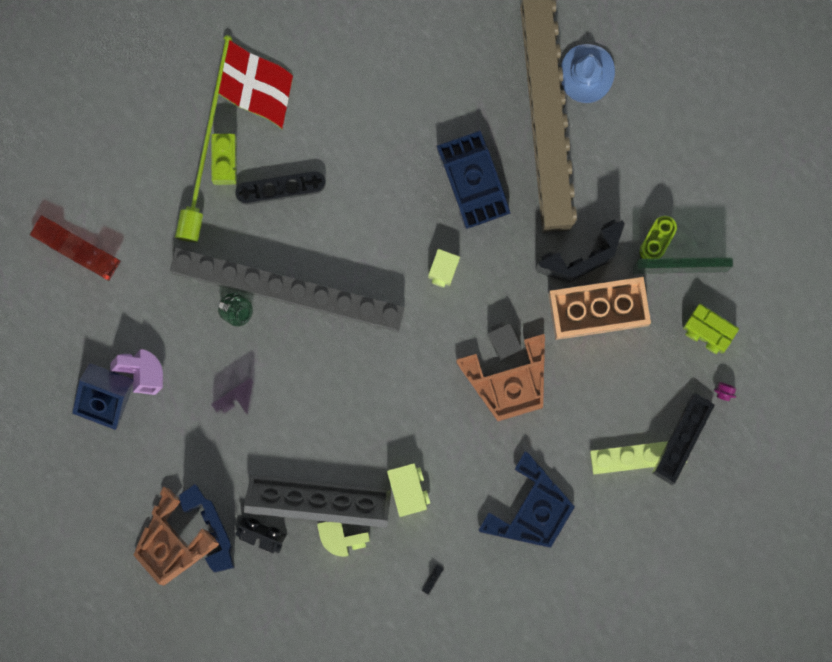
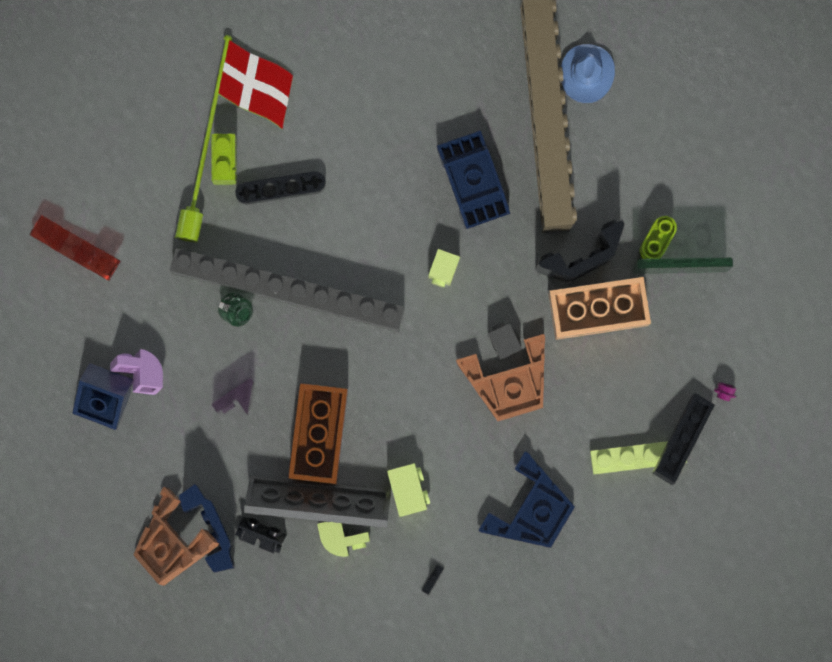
(318, 433): none -> dark orange brick
(710, 329): lime brick -> none

